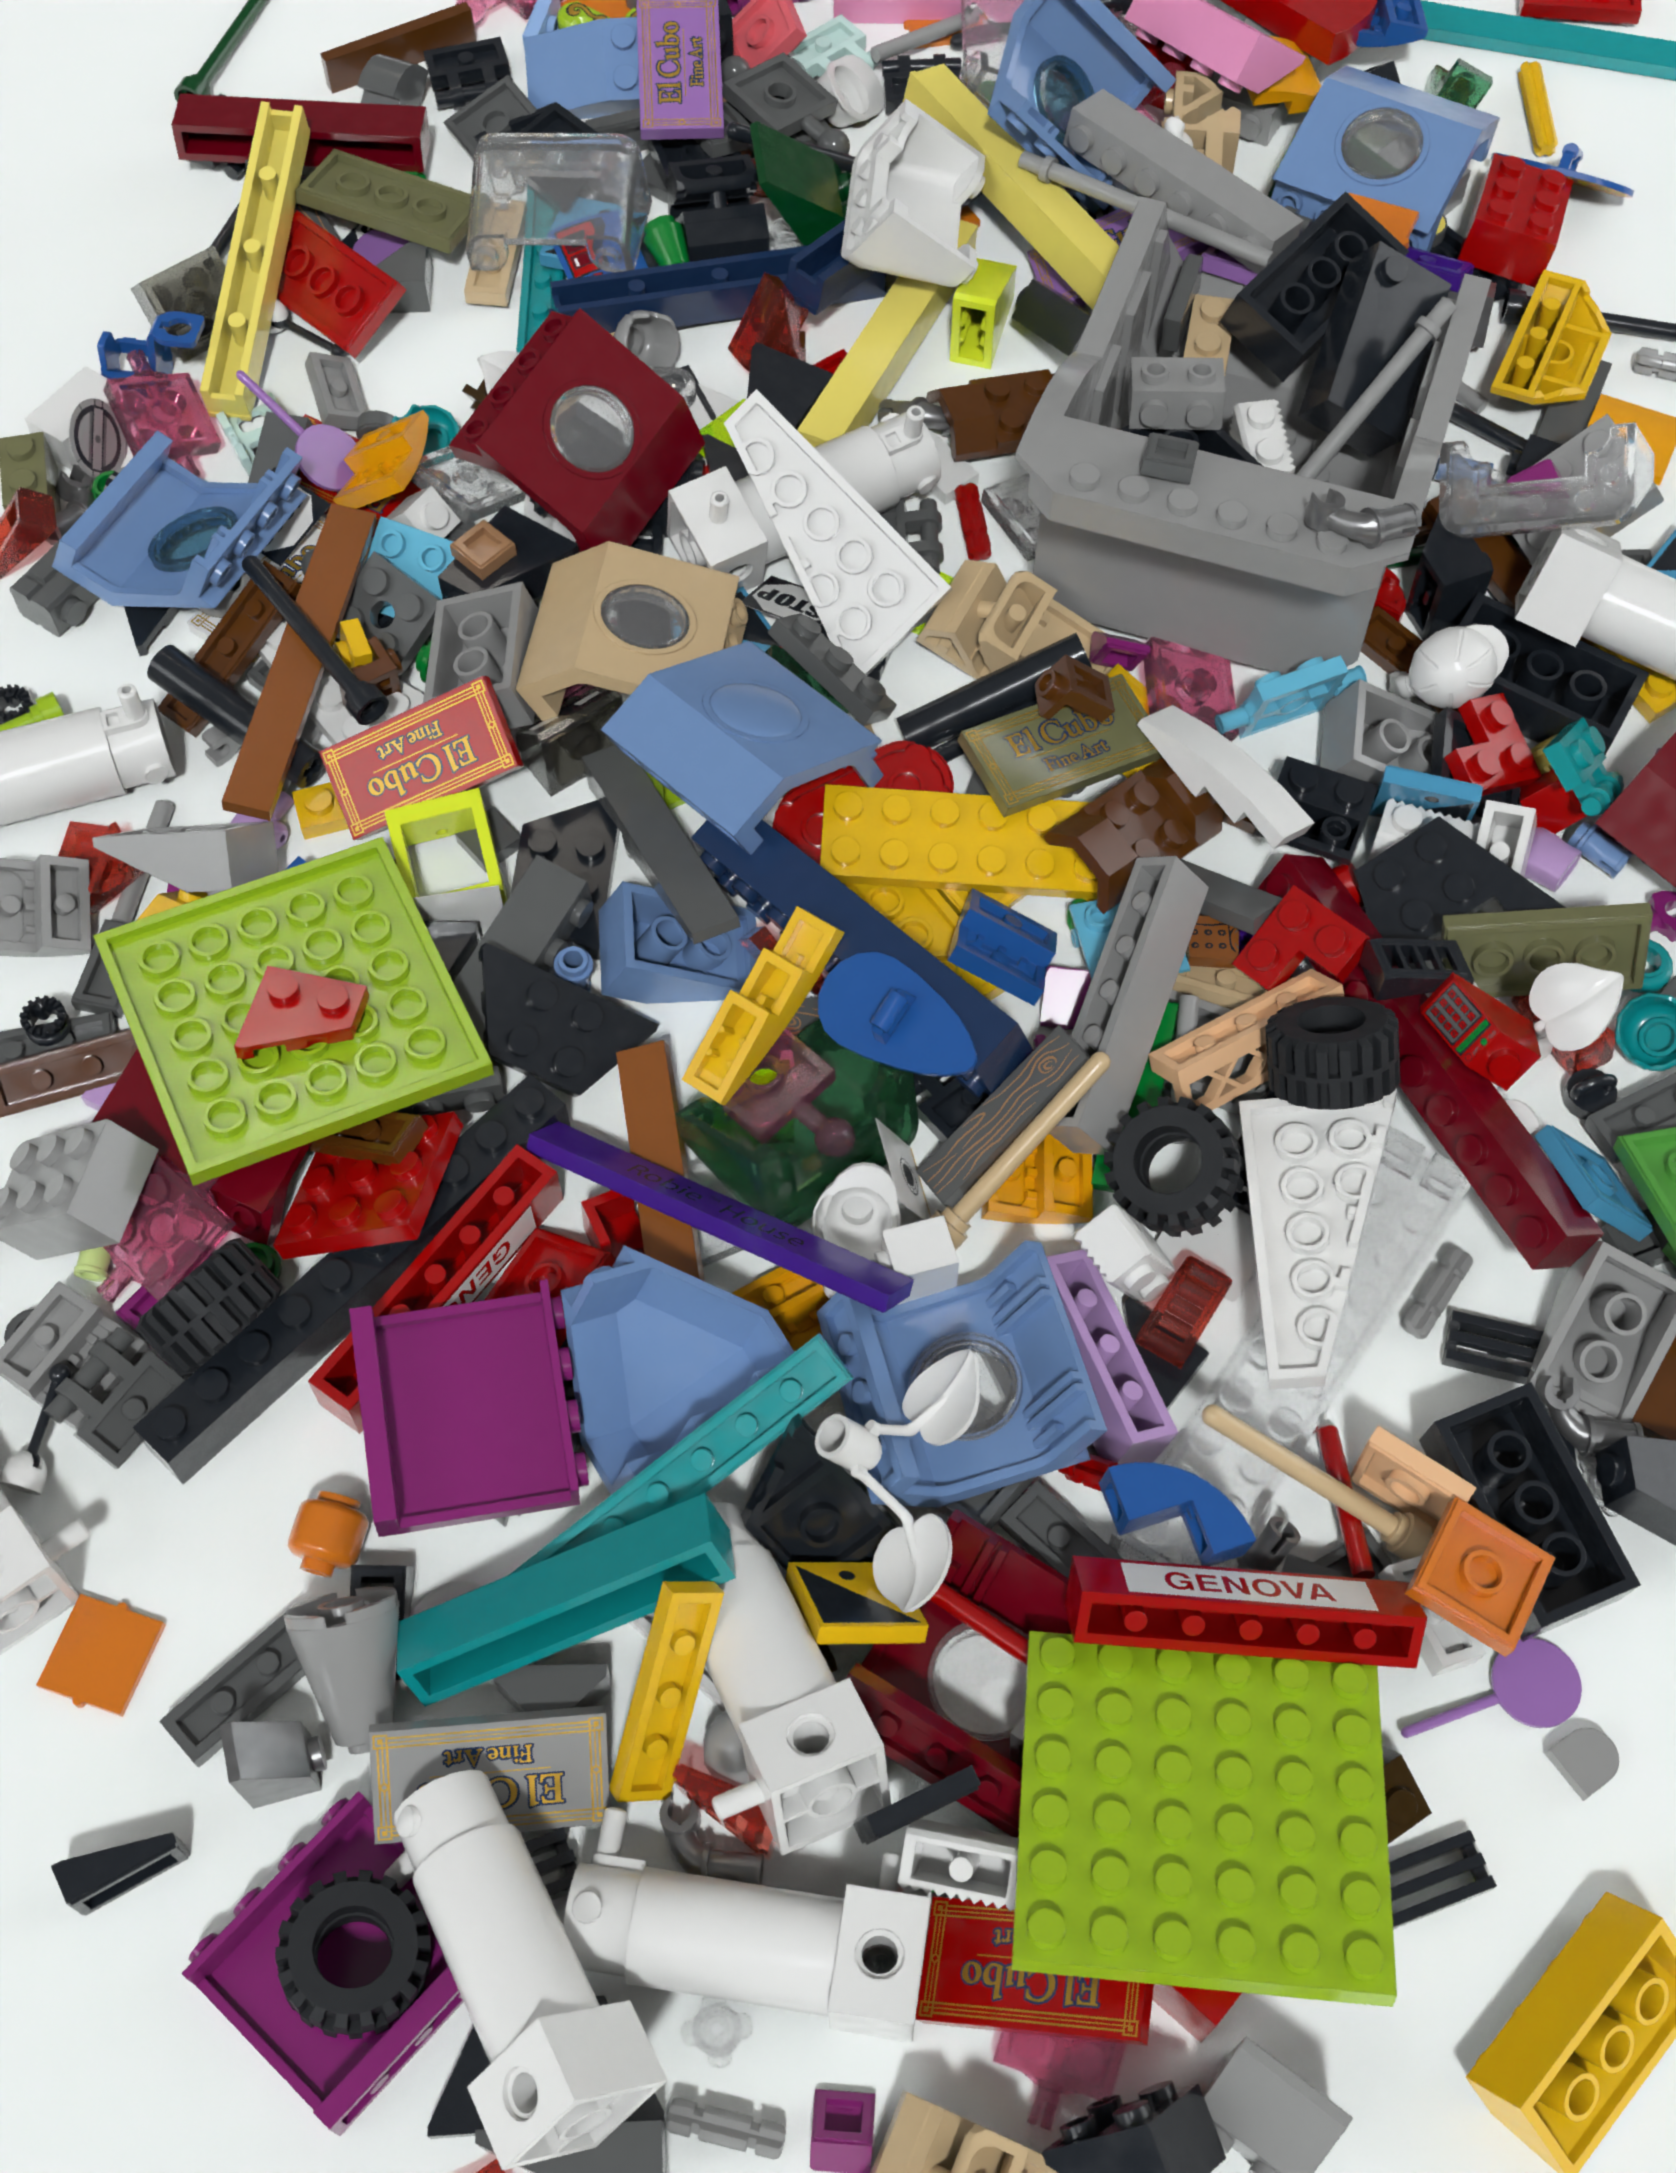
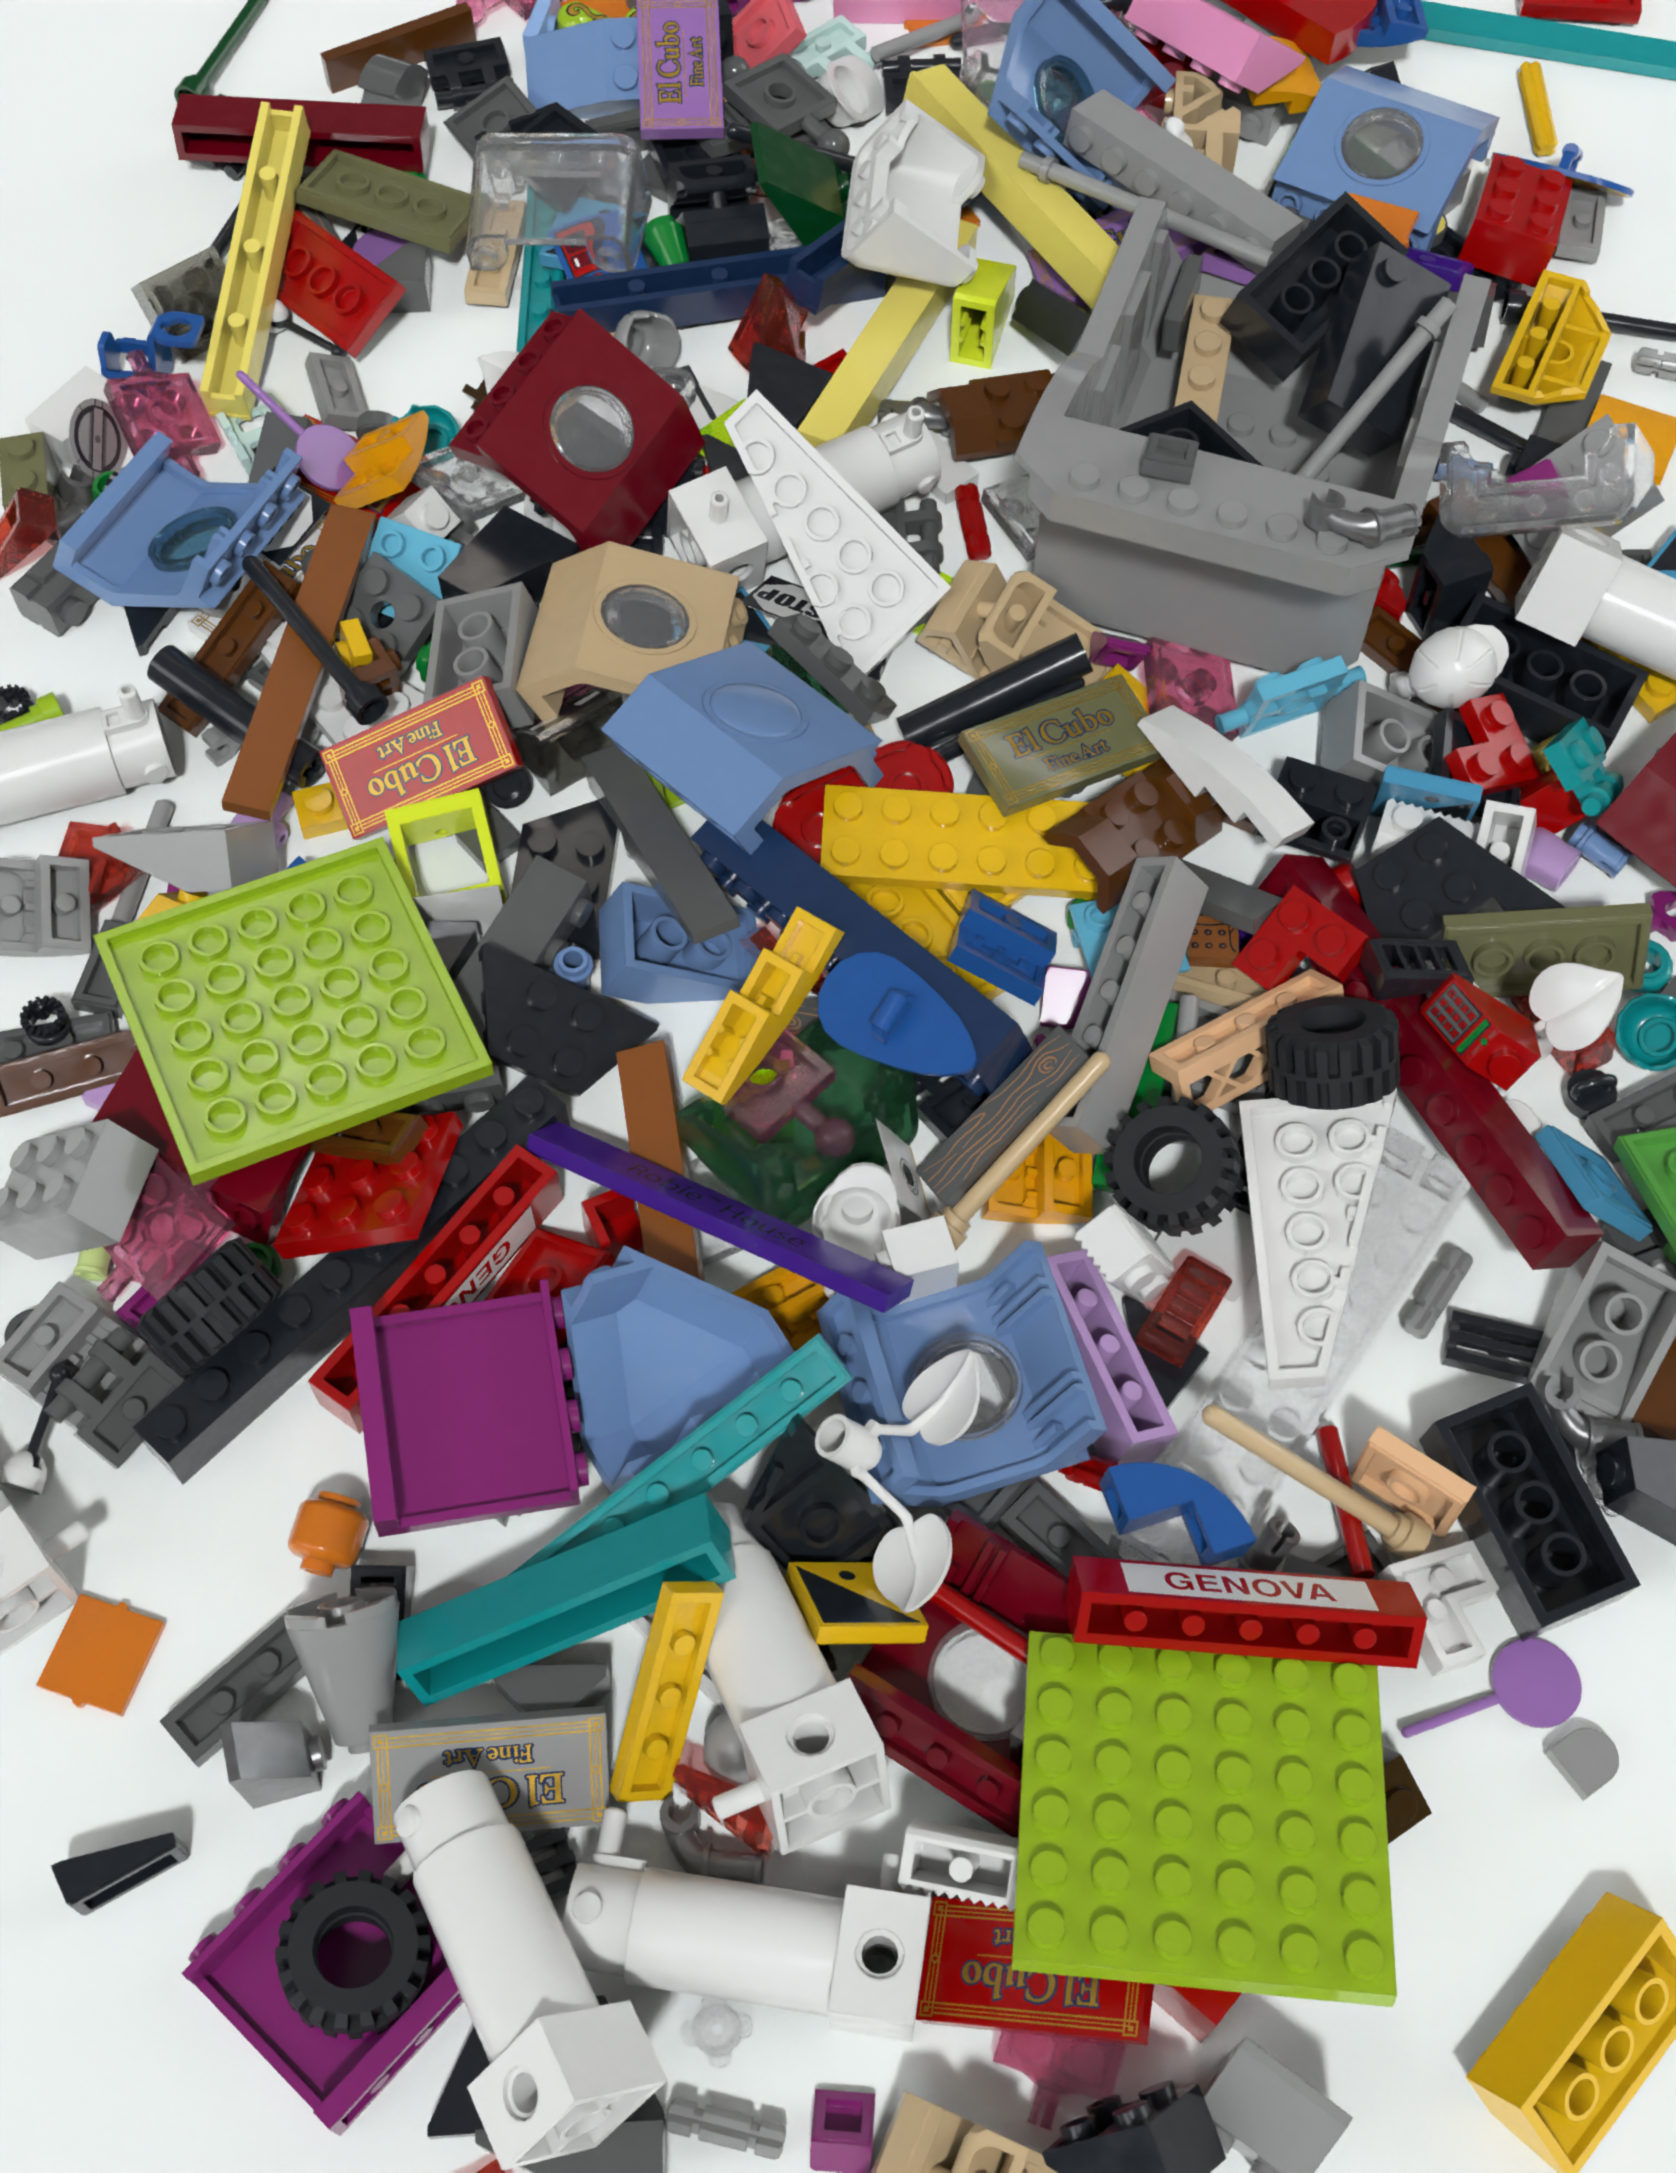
(300, 1011): wing -> none
(483, 549): medium nougat tile -> none
(508, 790): none -> black tile
(917, 1805): black tile -> none
(1074, 685): reddish brown bracket -> none
(1176, 393): light grey brick -> none
(1262, 433): white brick -> none
(1461, 83): clear green bracket -> none
(1472, 1862): black tile -> none
(1480, 1576): orange tile -> none
(1582, 225): none -> light grey plate

